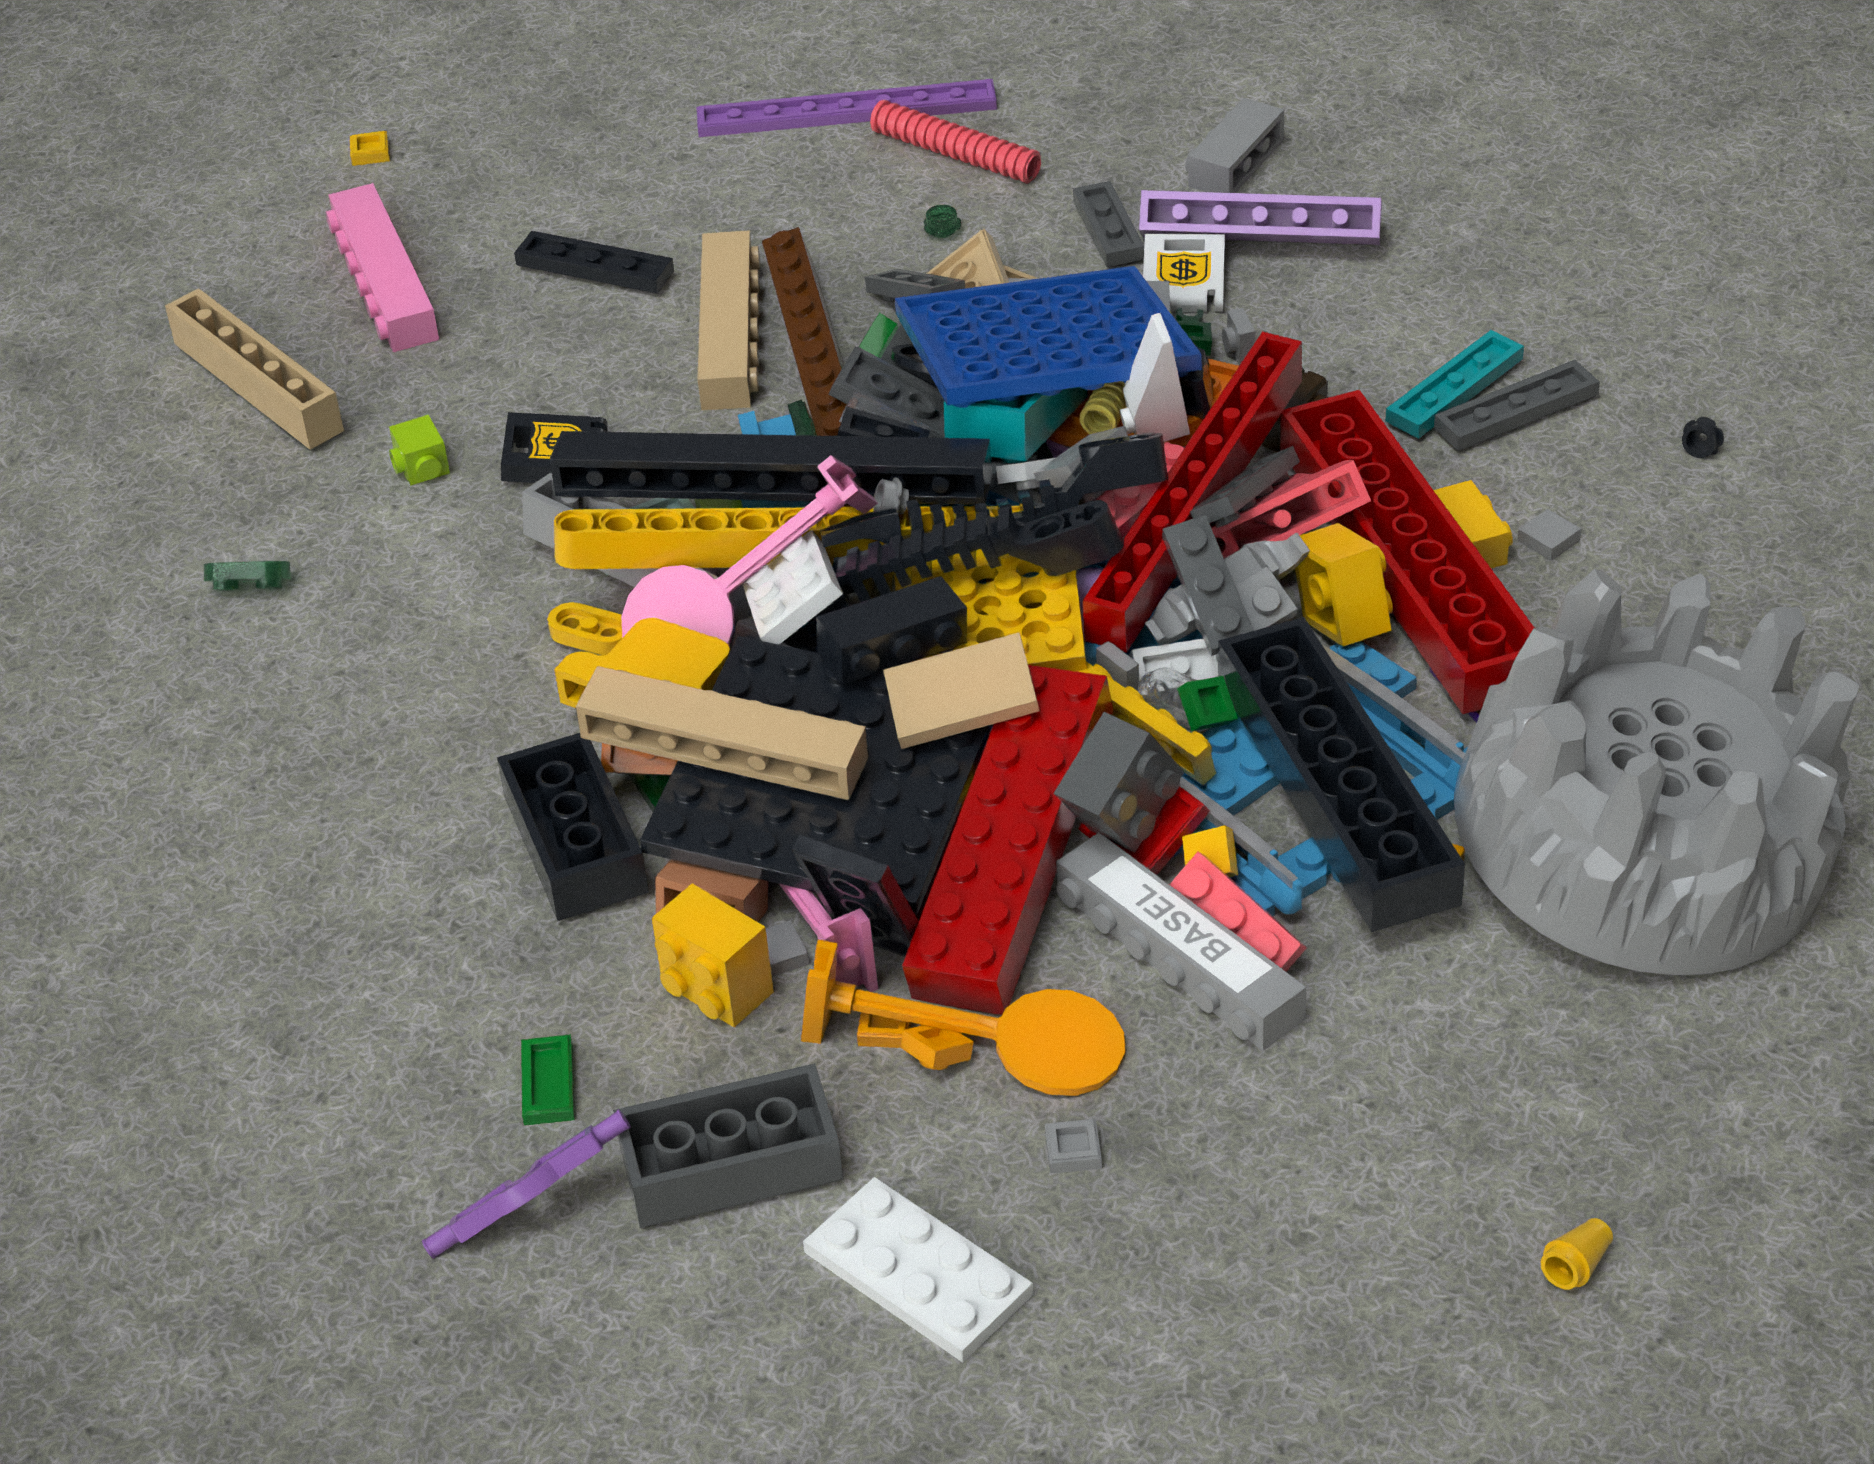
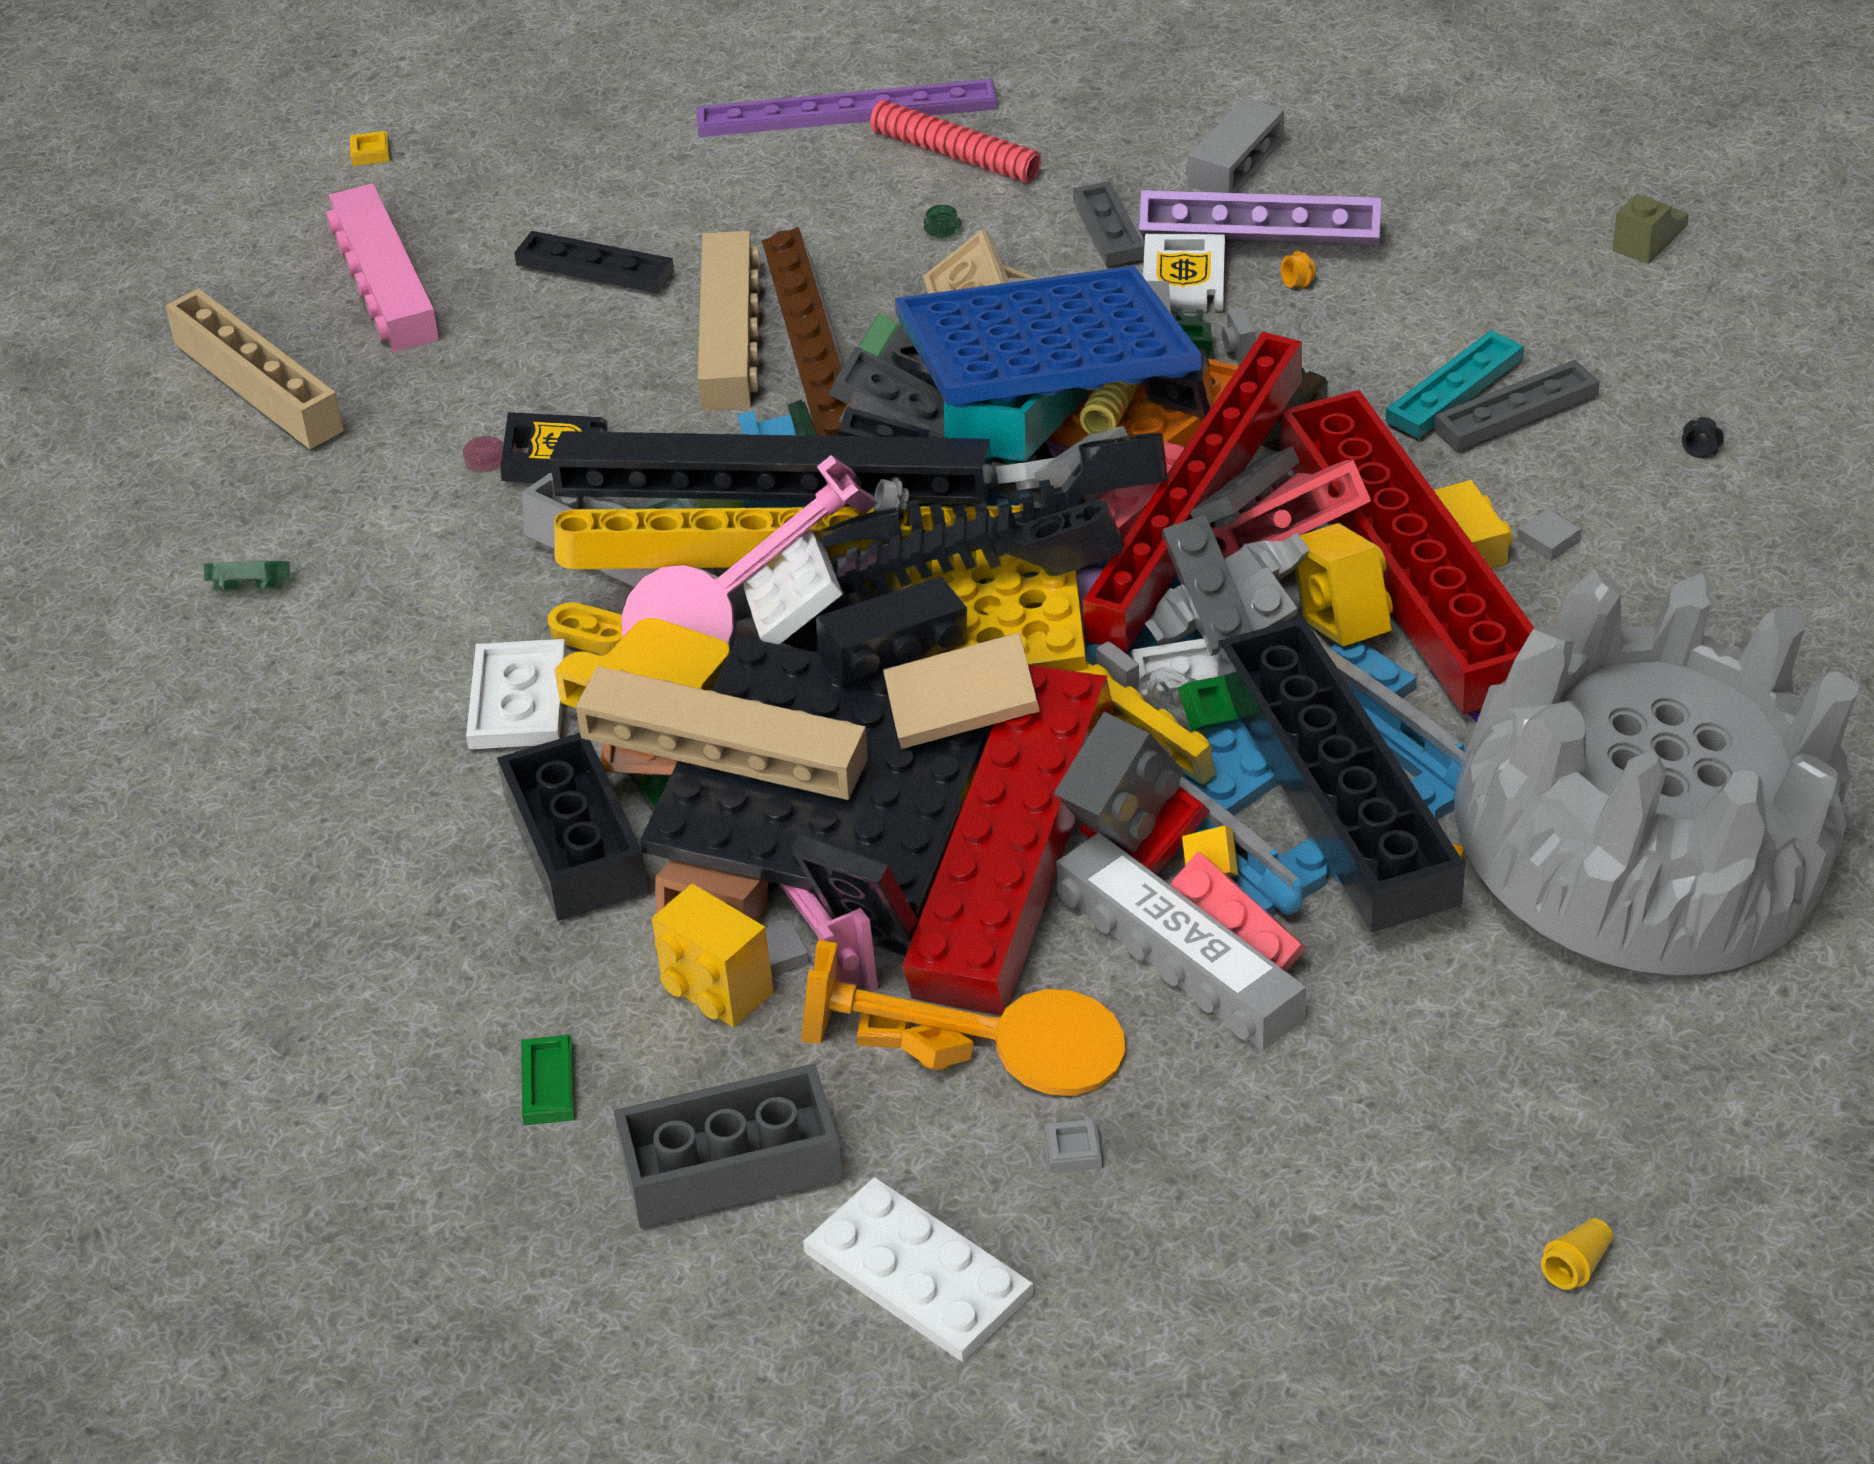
(418, 450): lime brick -> none
(483, 454): none -> clear pink tile
(514, 1194): medium lavender piece -> none
(515, 694): none -> white plate
(905, 283): dark grey plate -> none
(1154, 387): white slope -> none
(1297, 270): none -> light orange plate
(1646, 228): none -> olive arch

